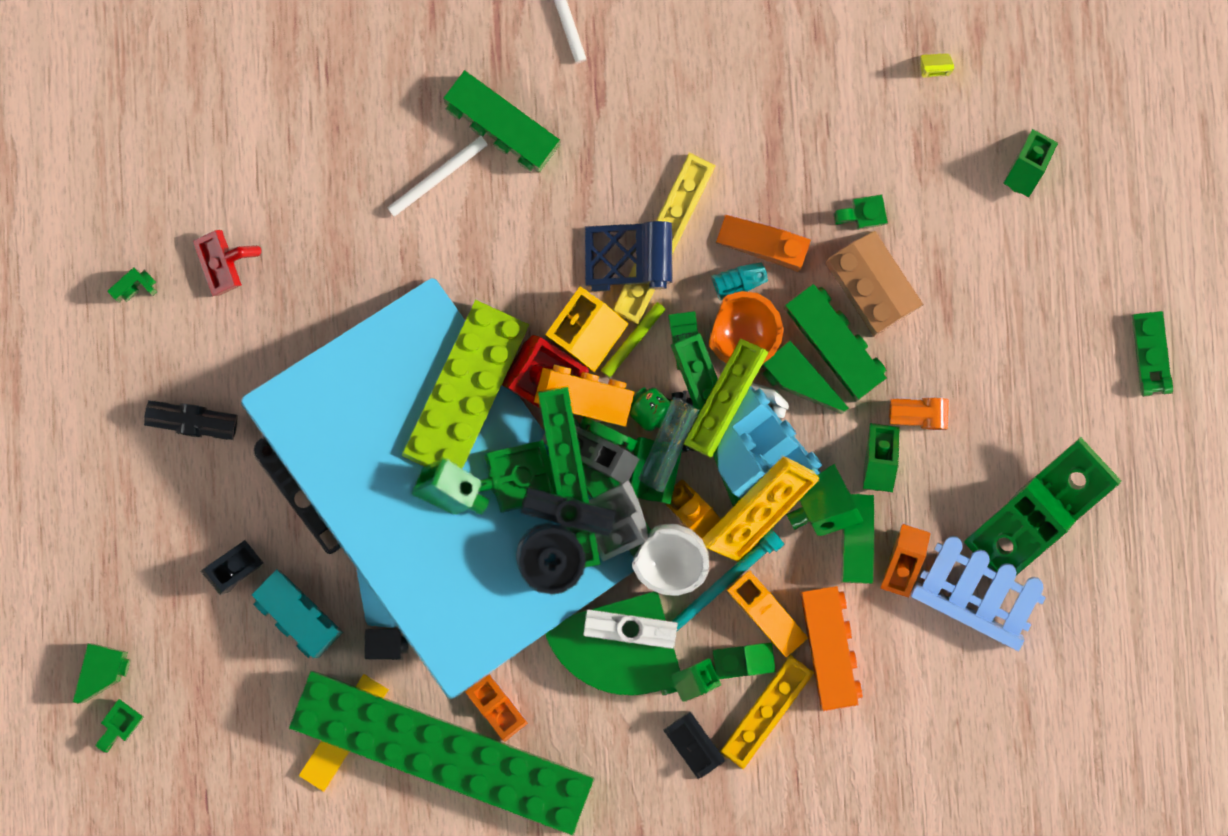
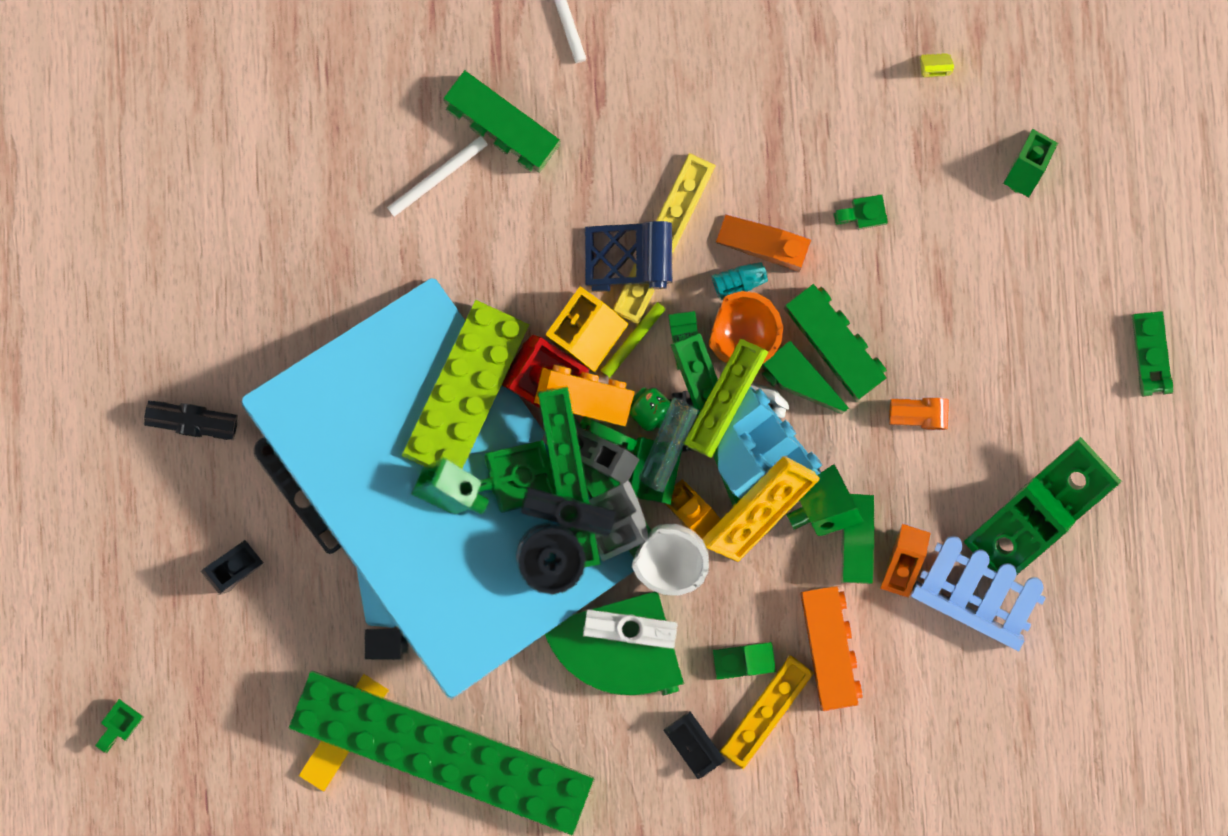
(100, 671): green slope -> none
(127, 286): green bracket -> none
(219, 261): red plate -> none
(296, 615): teal wedge -> none
(496, 707): orange slope -> none
(696, 680): green slope -> none
(767, 613): light orange slope -> none
(769, 543): teal piece -> none
(873, 283): medium nougat slope -> none
(881, 457): green slope -> none

